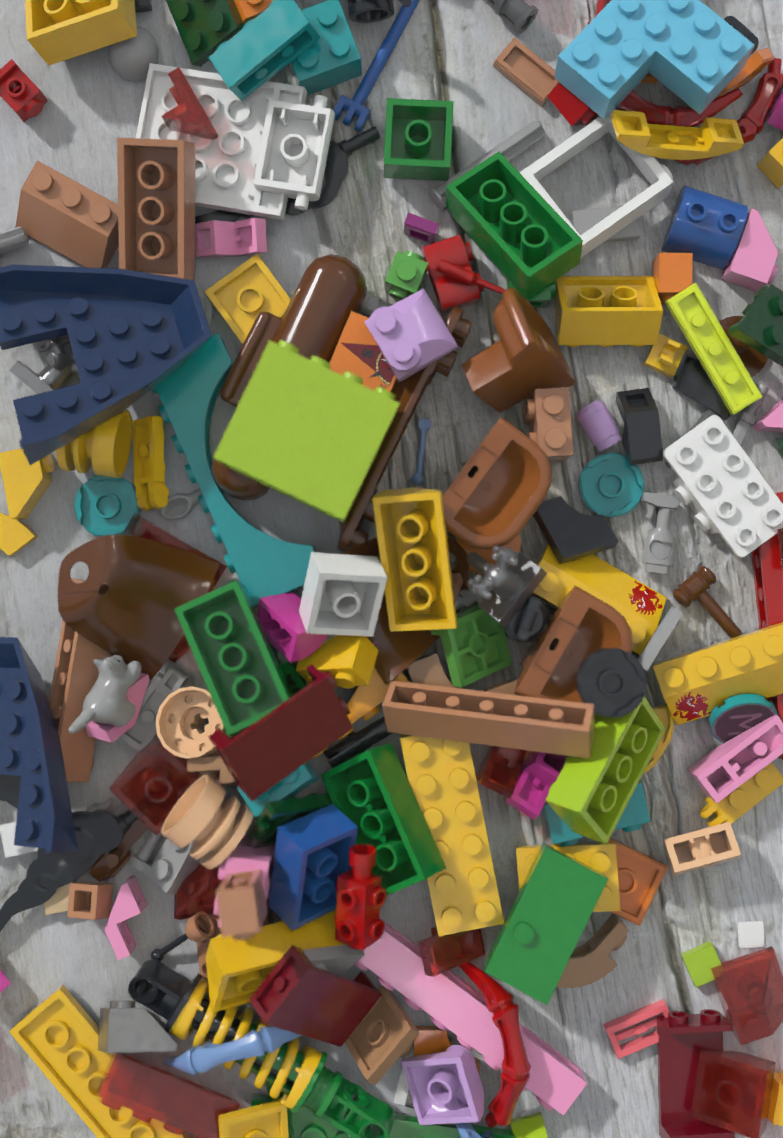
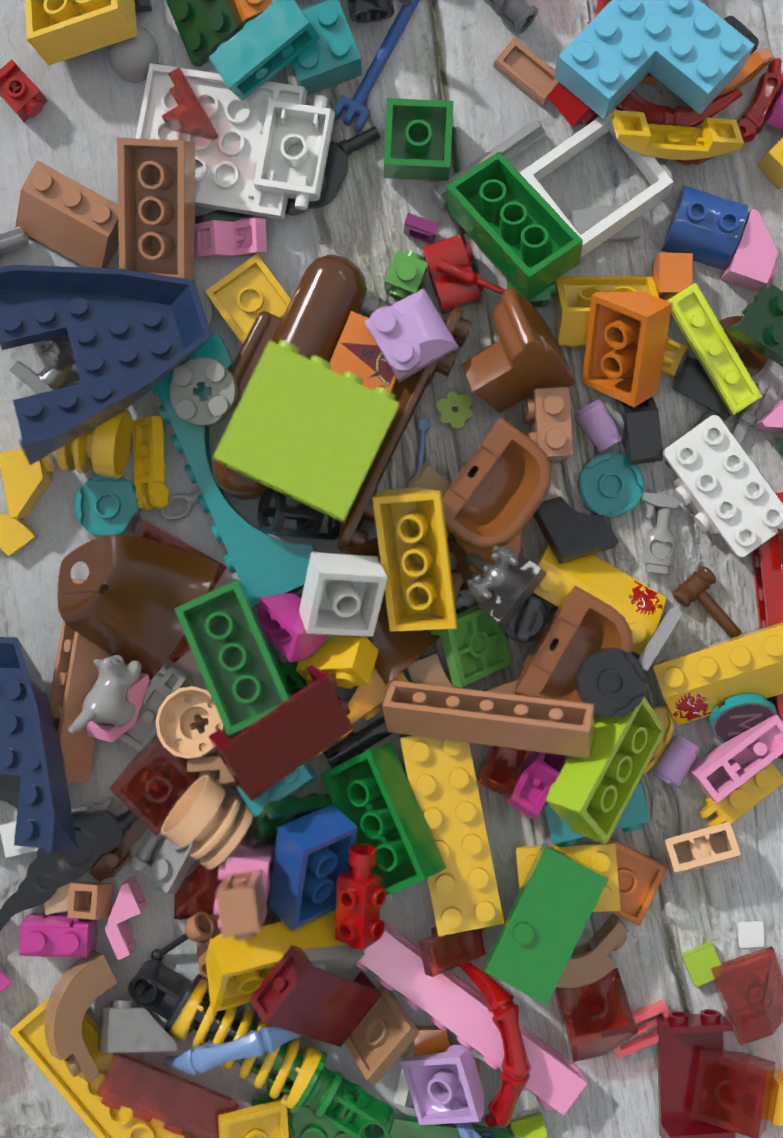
(57, 936): none -> dark pink brick
(66, 1010): none -> medium nougat arch
(184, 391): none -> light grey plate
(307, 519): none -> black piece
(429, 479): none -> tan tile
(461, 402): none -> lime plant
(596, 1016): none -> clear red slope
(626, 345): none -> orange slope
(676, 761): none -> lavender piece

